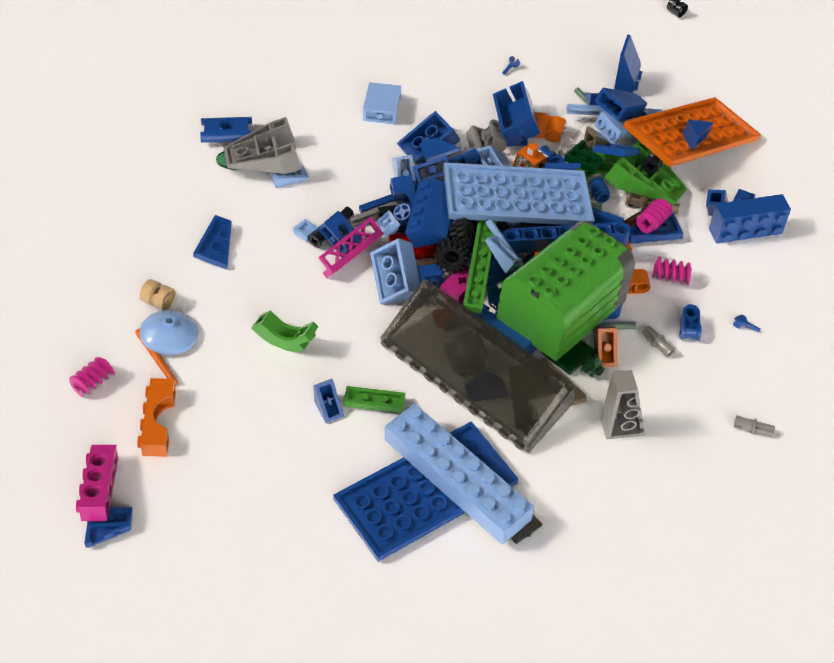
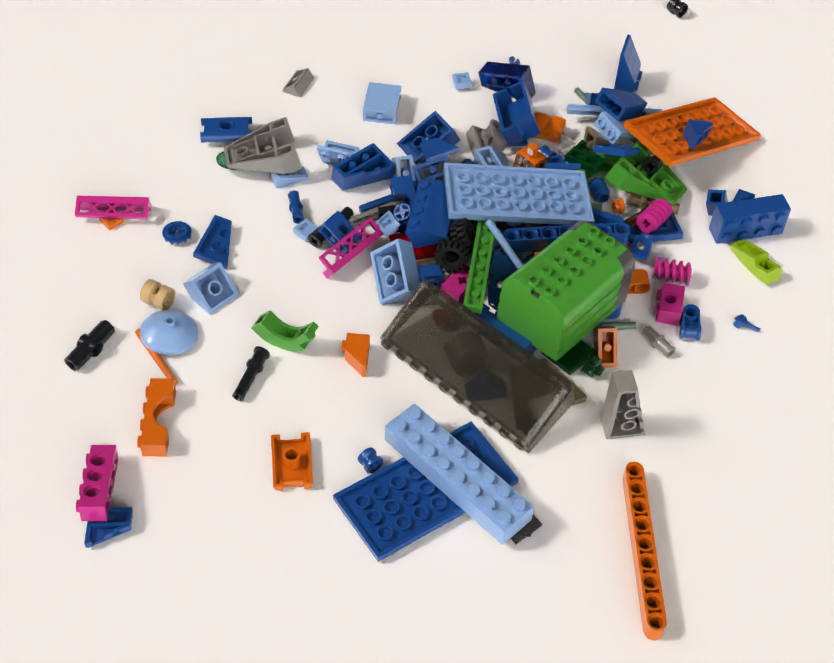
(89, 345): none -> black piece
(90, 375): dark pink piece -> none
(111, 223): none -> orange tile
(114, 204): none -> dark pink fence
(170, 230): none -> blue gear
(211, 288): none -> light blue slope
(254, 366): none -> black pin
(291, 472): none -> orange piece
(295, 206): none -> blue pin
(298, 82): none -> light grey slope
(327, 400): slope -> none
(335, 152): none -> light blue bracket
(357, 351): none -> orange slope
(363, 168): none -> blue wedge
(370, 460): none -> blue wheel
(374, 399): bright green plate -> none
(461, 80): none -> light blue plate
(468, 157): blue hinge -> none
(502, 75): none -> clear blue wedge
(504, 255): light blue slope -> none
(618, 206): none -> orange bush
(641, 556): none -> orange beam
(644, 253): none -> blue brick
(670, 303): none -> dark pink brick
(753, 426): light grey axle -> none
(757, 261): none -> lime slope

